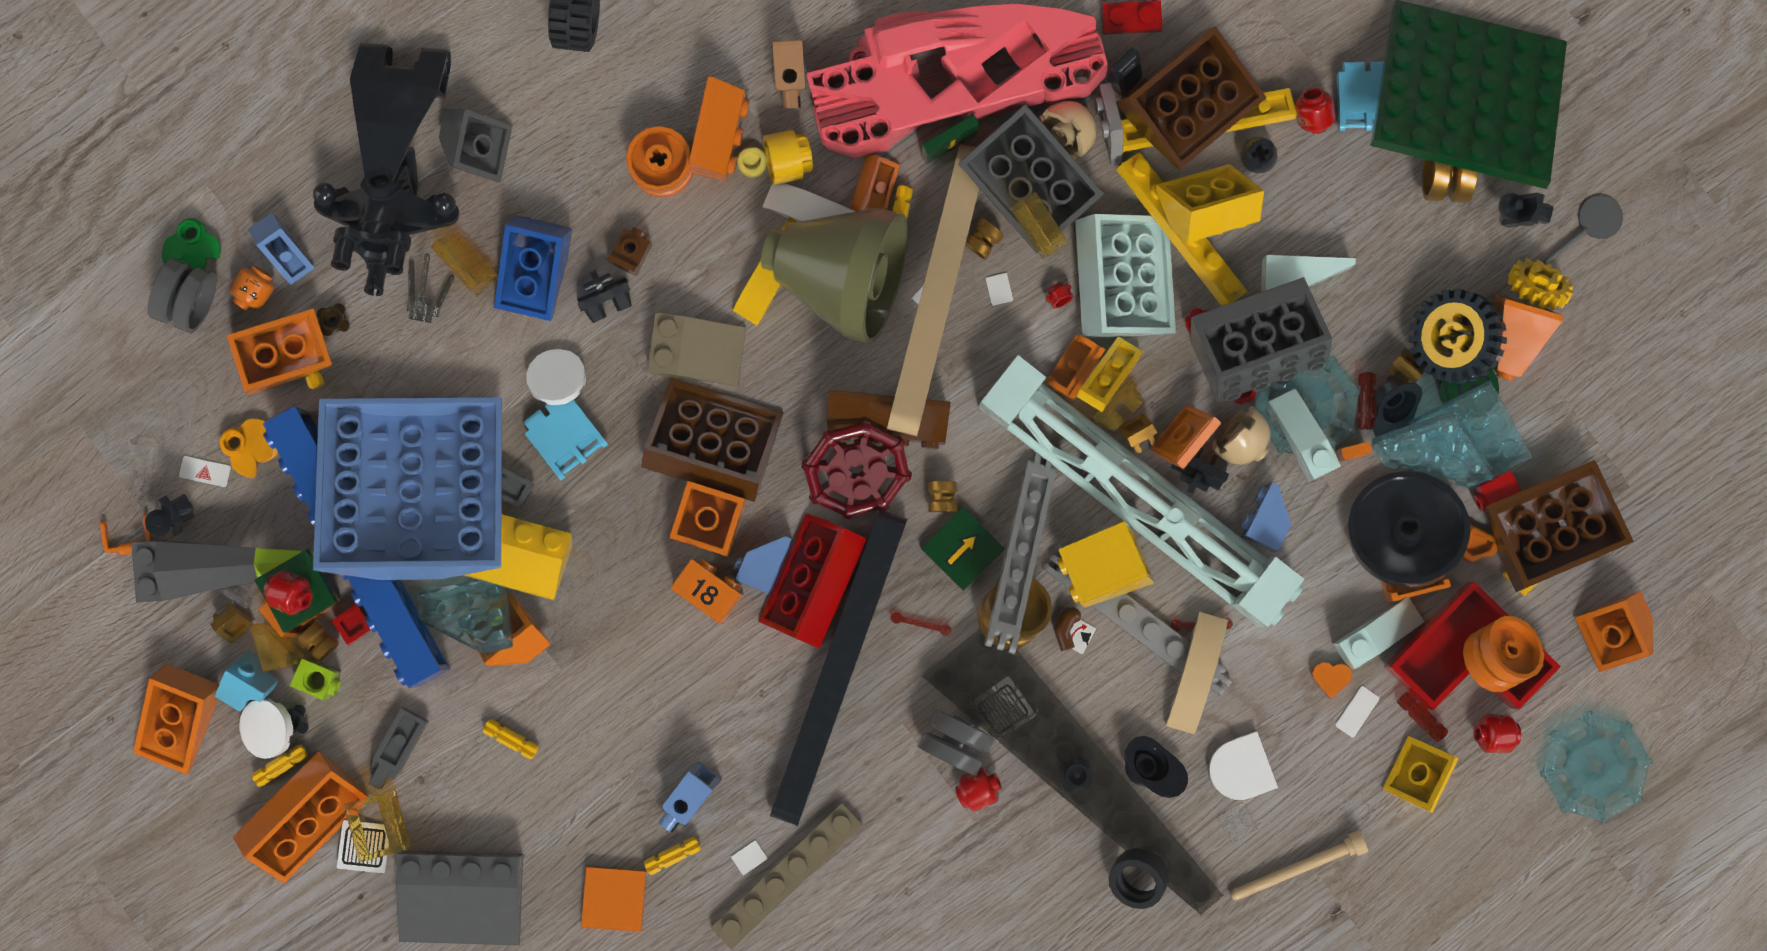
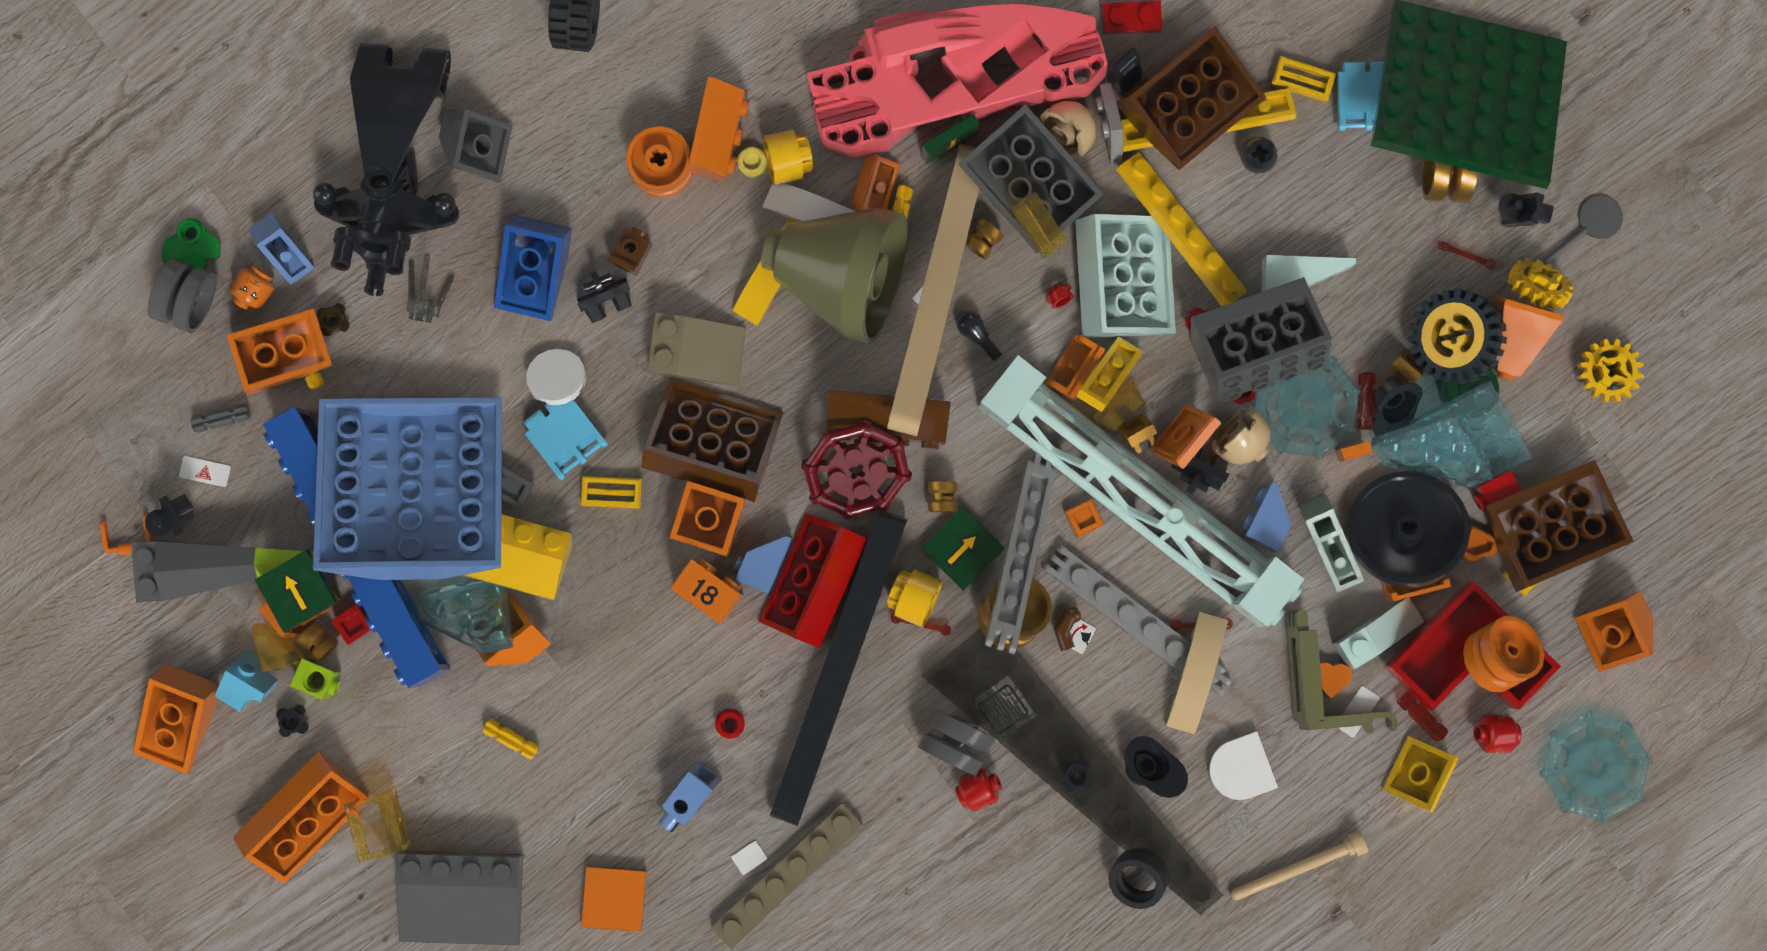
(220, 418): none -> dark grey axle
(231, 623): pearl gold tile -> none
(252, 447): light orange plate -> none
(265, 728): white tile -> none
(280, 765): yellow axle -> none
(288, 592): red head -> none
(375, 839): white sticker -> none
(397, 746): dark grey hinge -> none
(465, 263): clear yellow tile -> none
(637, 494): none -> yellow tile
(672, 855): yellow axle -> none
(720, 723): none -> red plate
(789, 57): medium nougat torso -> none
(914, 596): none -> yellow piece
(973, 328): none -> black piece
(999, 289): white sticker -> none
(1083, 518): none -> orange tile
(1104, 565): yellow slope -> none
(1210, 202): yellow slope -> none
(1284, 61): none -> yellow tile
(1304, 435): light aqua slope -> none
(1307, 683): none -> olive hinge
(1315, 110): red head -> none
(1331, 543): none -> sand green slope
(1489, 263): none -> clear red hinge
(1618, 362): none -> yellow gear

